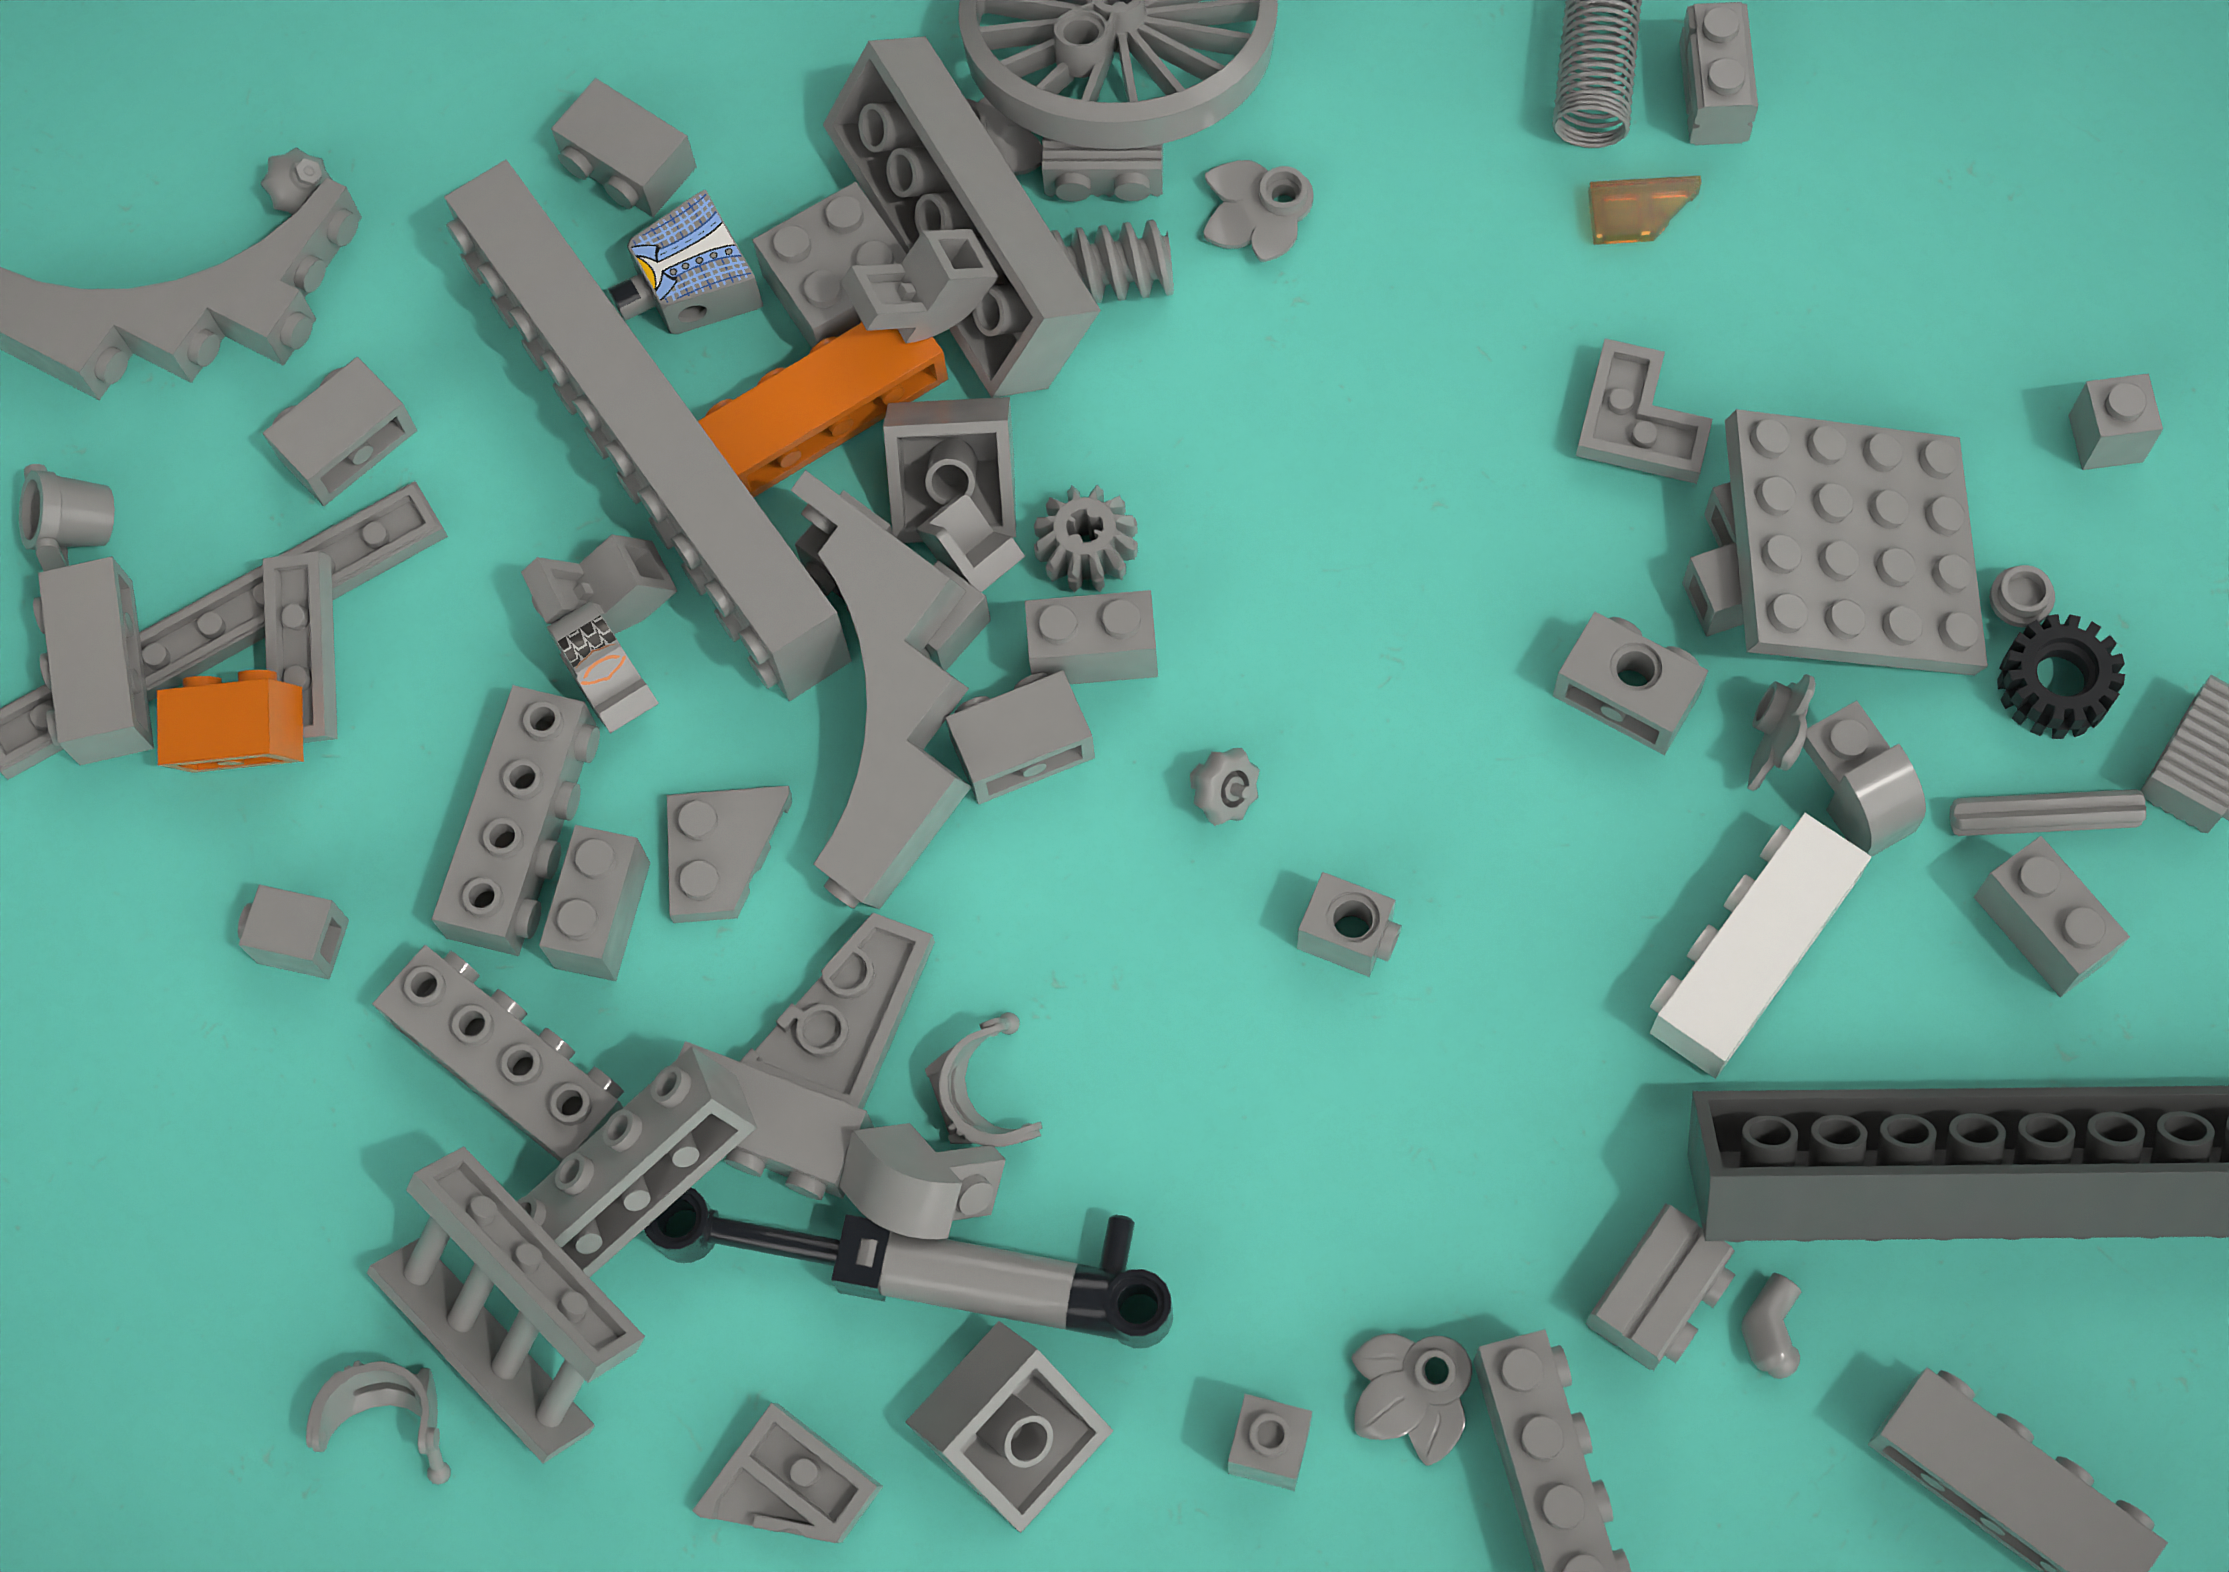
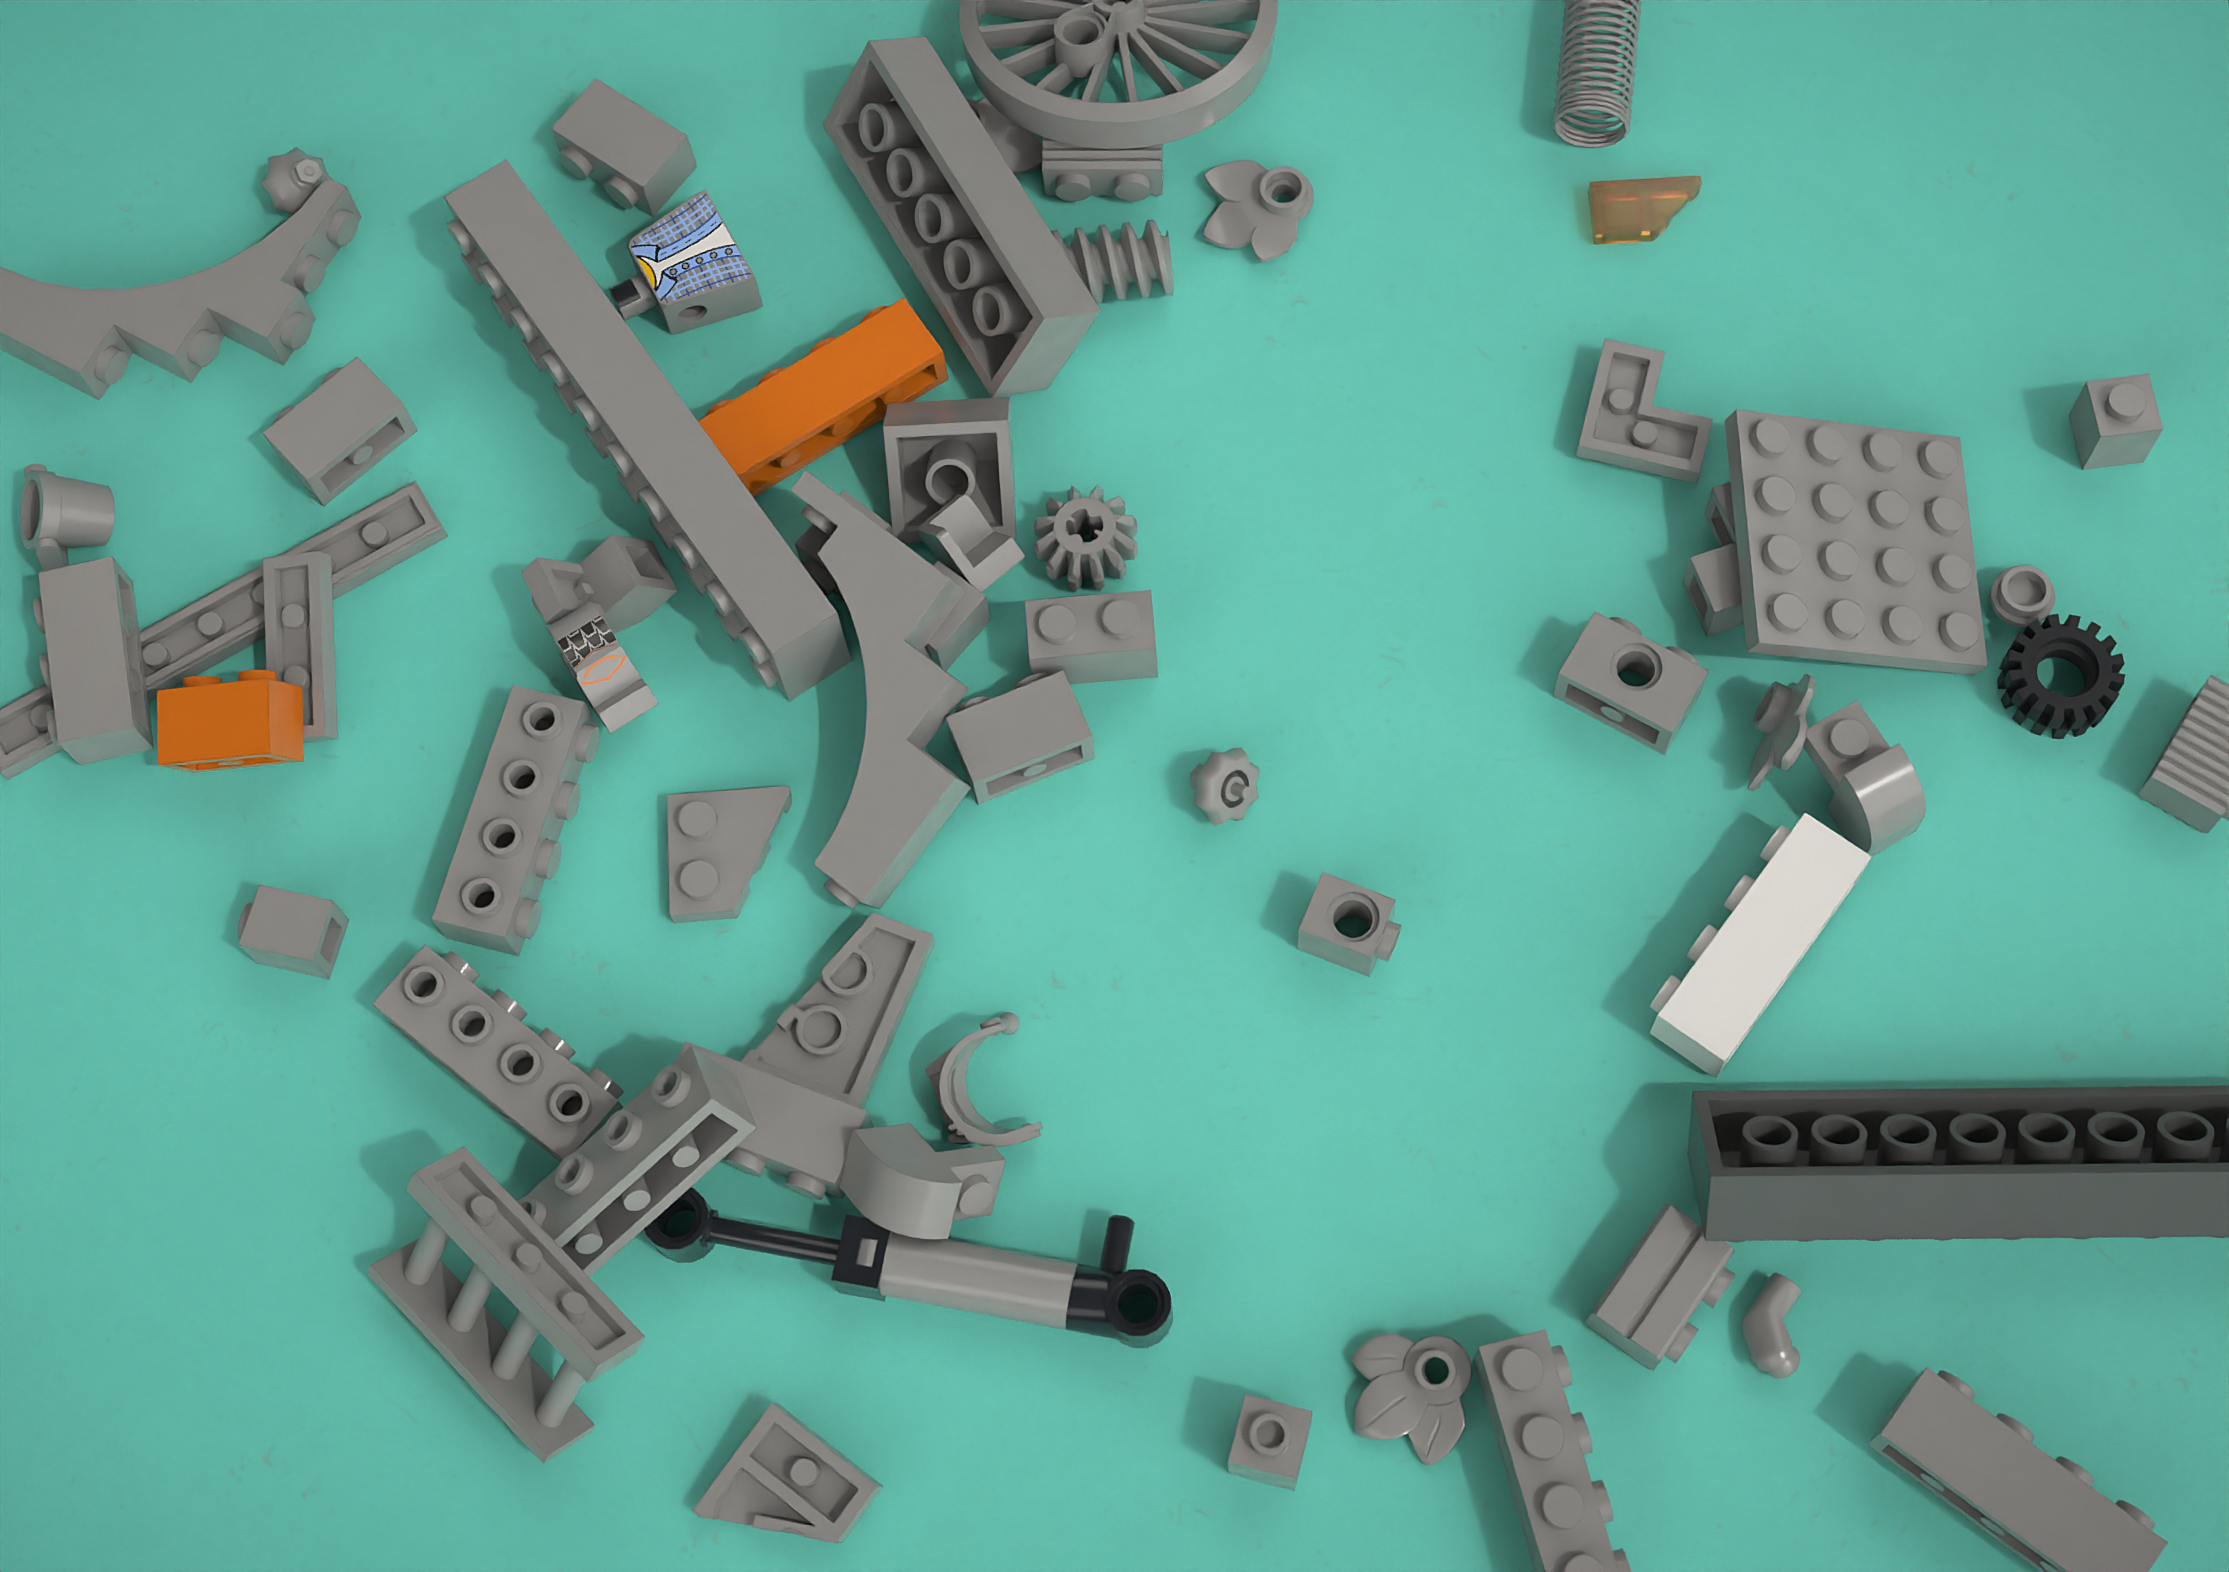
(377, 1386): light grey helmet -> none
(595, 903): light grey brick -> none
(814, 251): light grey brick -> none
(928, 291): light grey brick -> none
(1010, 1425): light grey slope -> none
(1718, 73): light grey brick -> none
(2047, 812): light grey axle -> none
(2051, 916): light grey brick -> none

